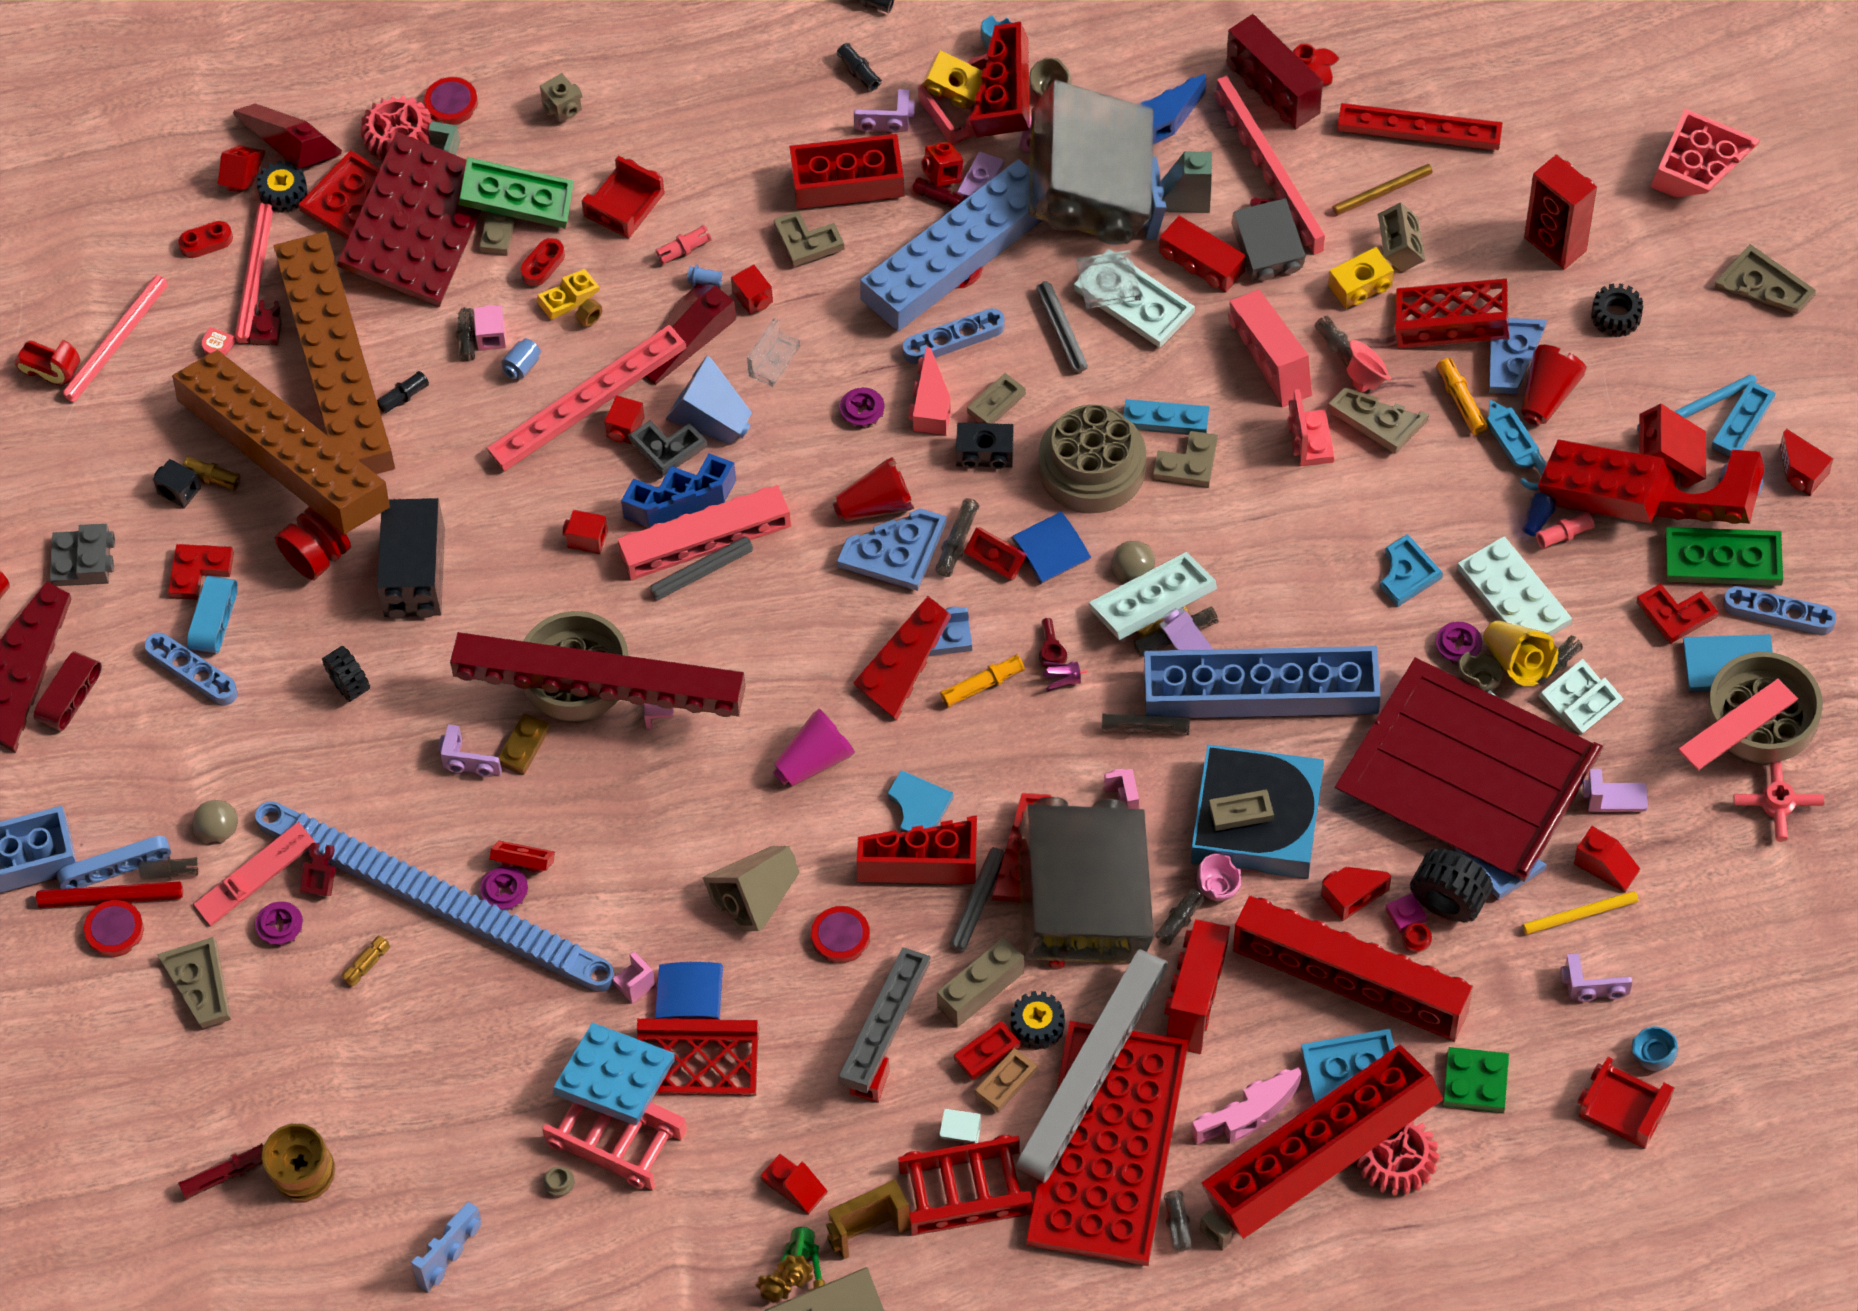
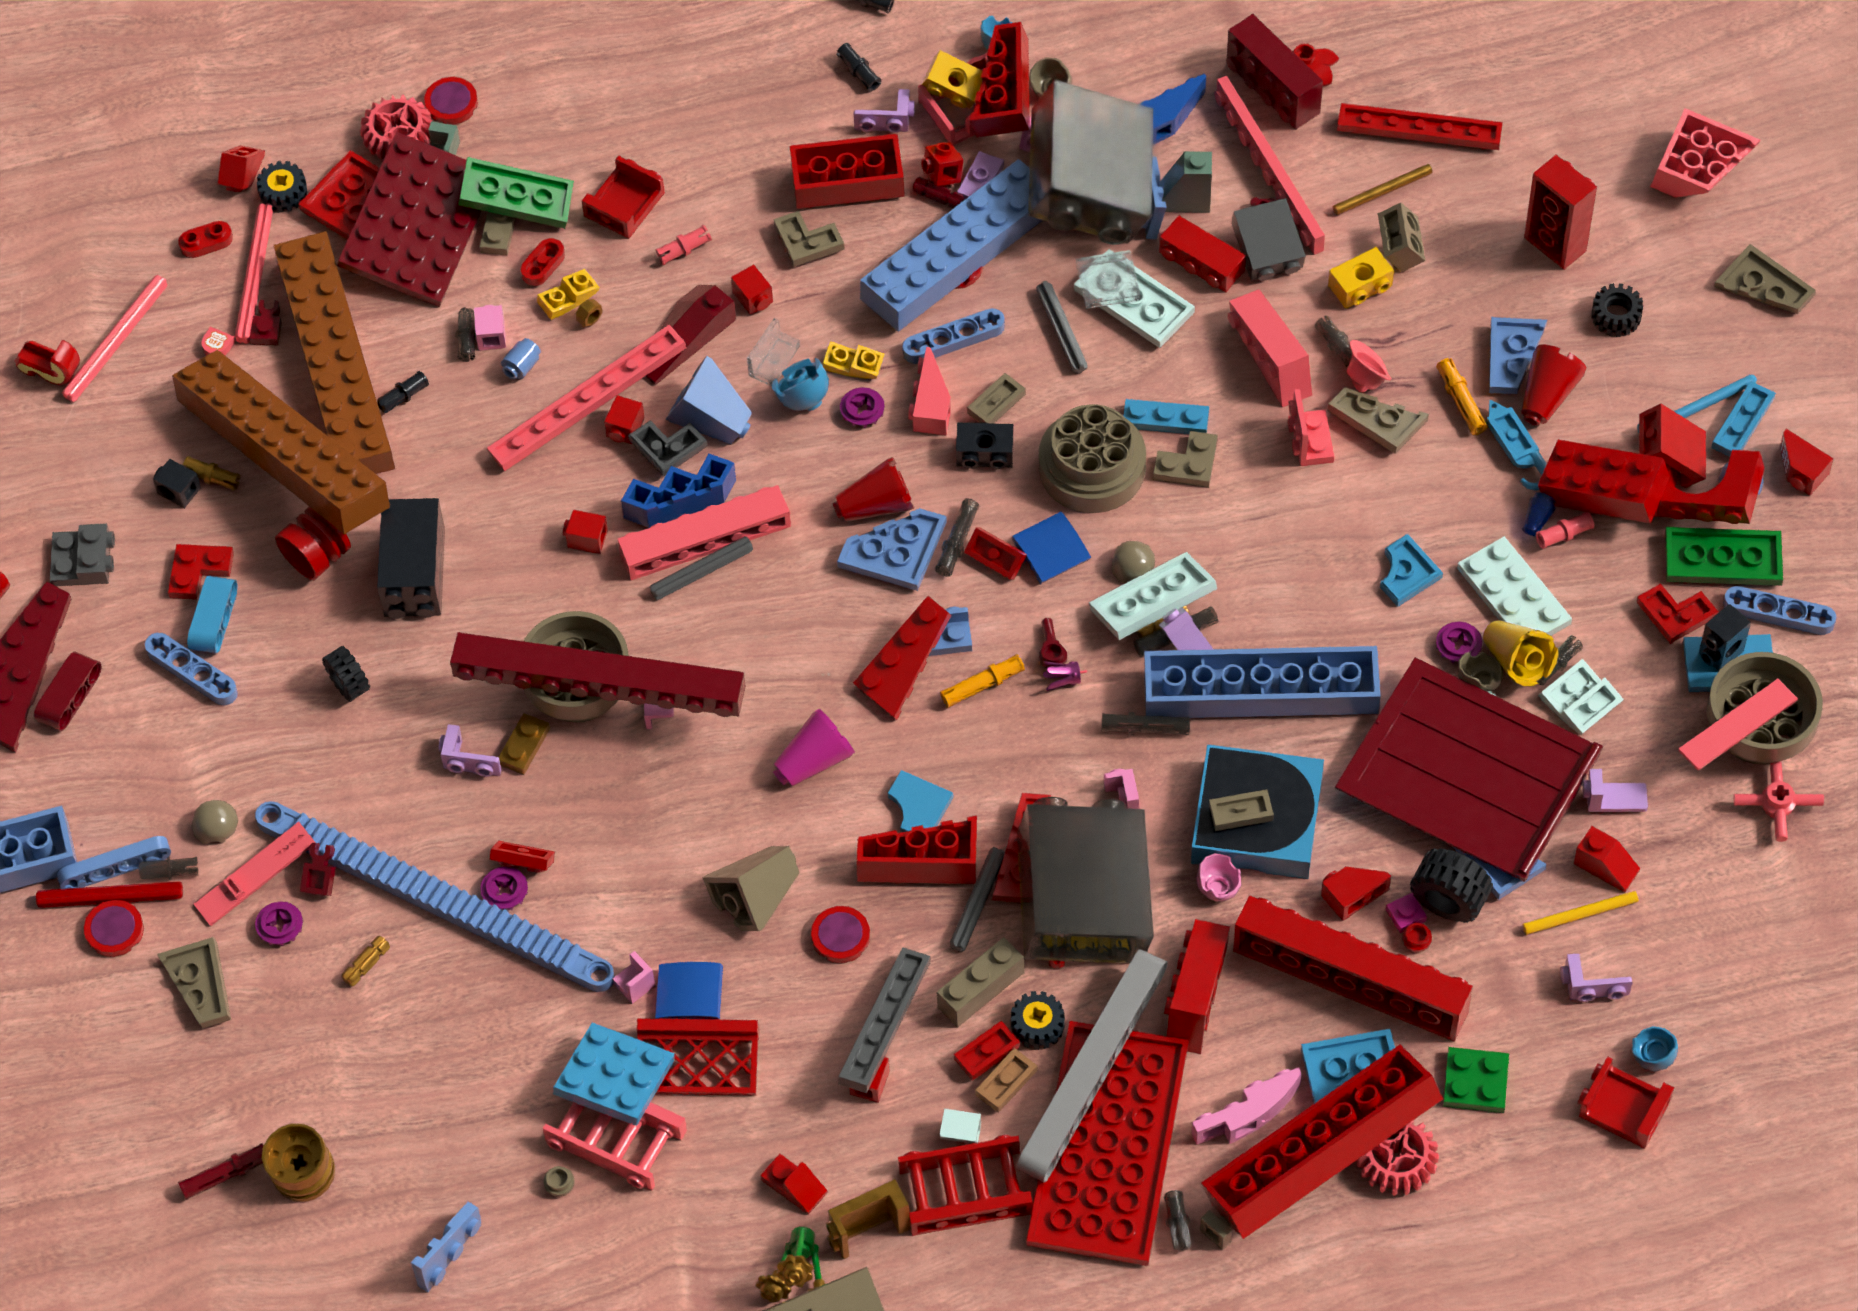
(288, 135): dark red wedge -> none
(561, 98): dark tan brick -> none
(704, 276): medium blue pin -> none
(802, 385): none -> dark azure cylinder
(851, 362): none -> yellow slope
(1179, 917): clear smoke pin -> none
(1452, 328): red fence -> none
(1724, 637): none -> black brick

